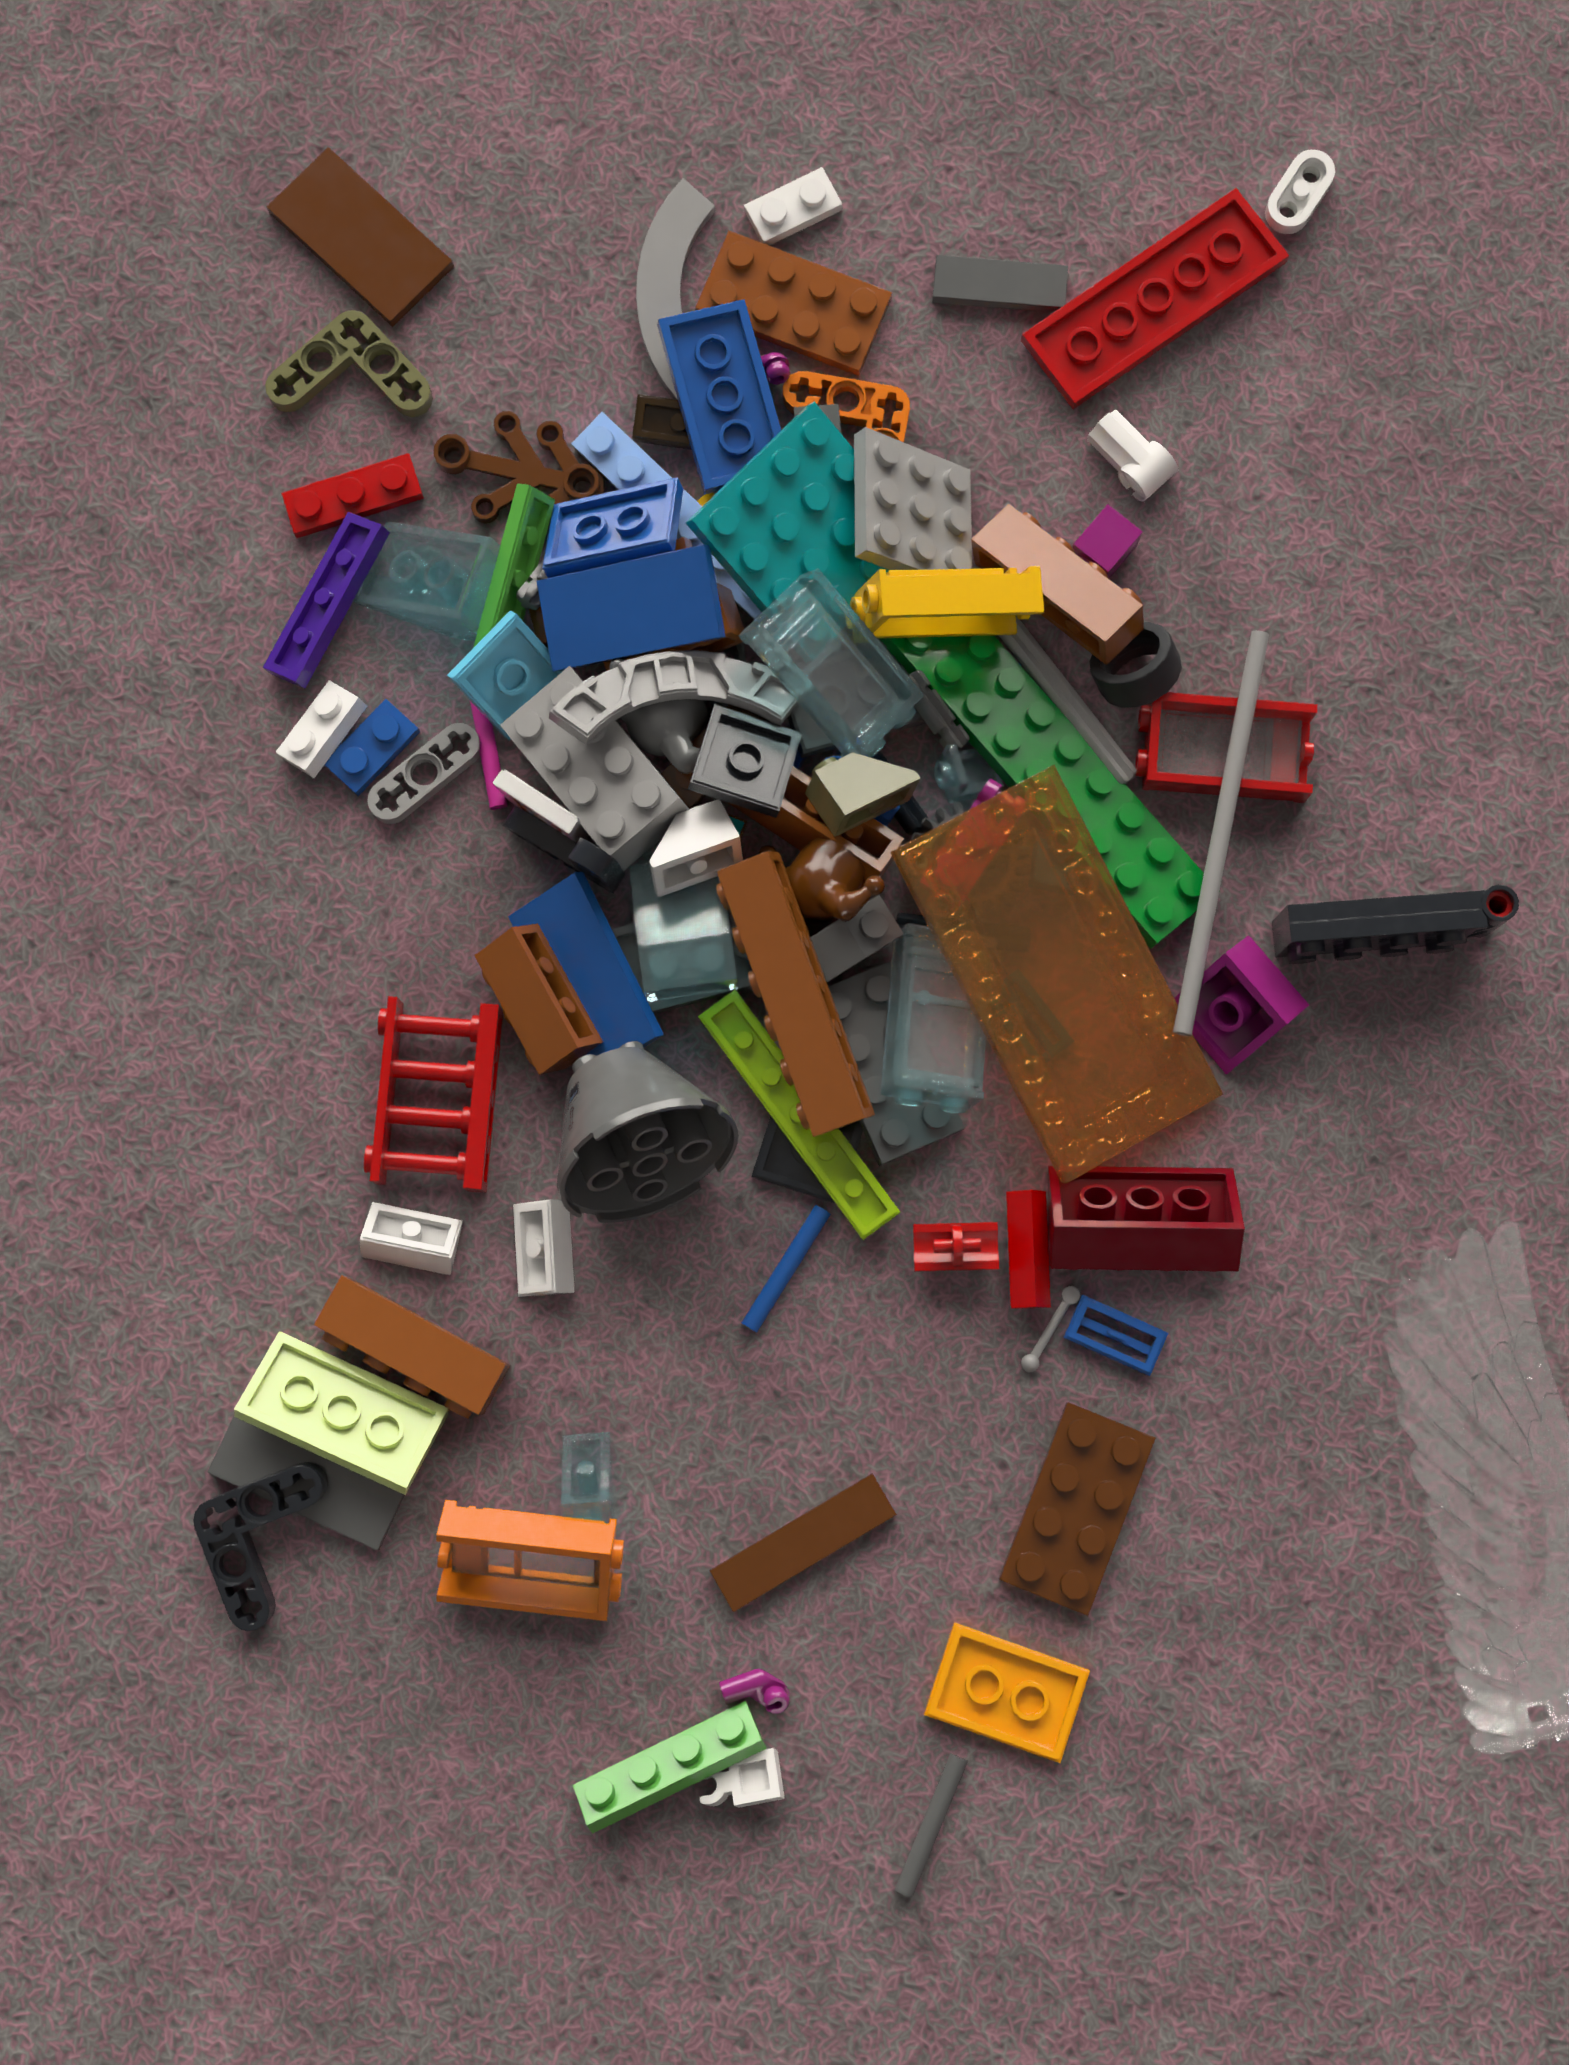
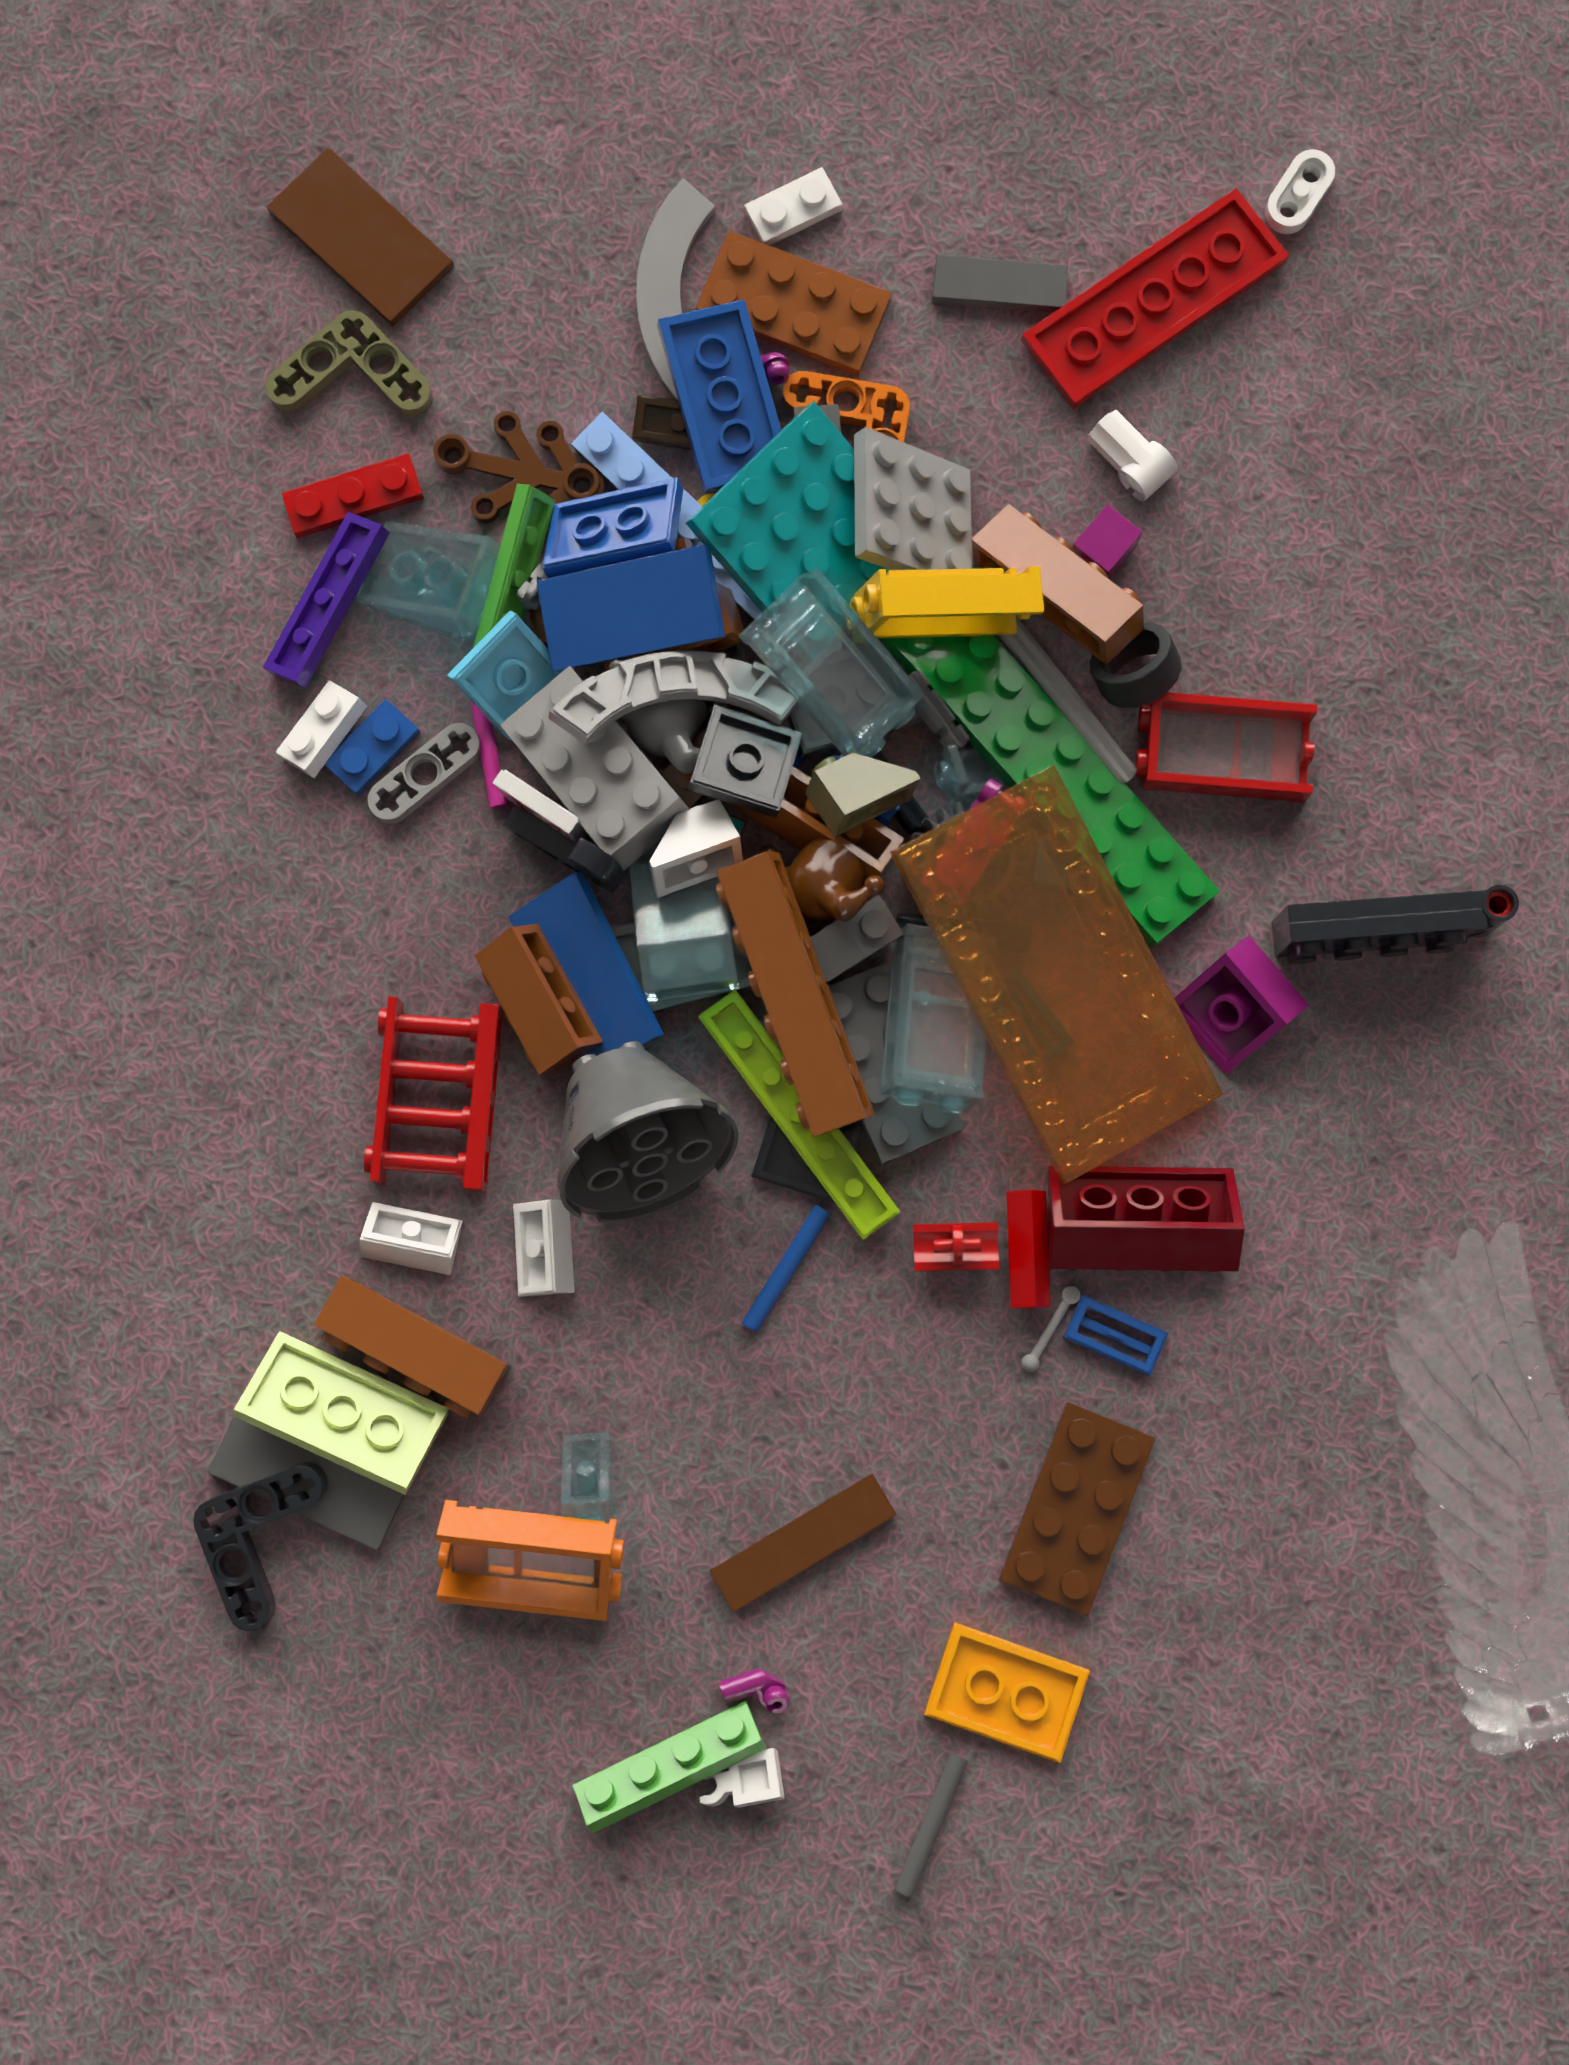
(1221, 833): light grey piece -> none

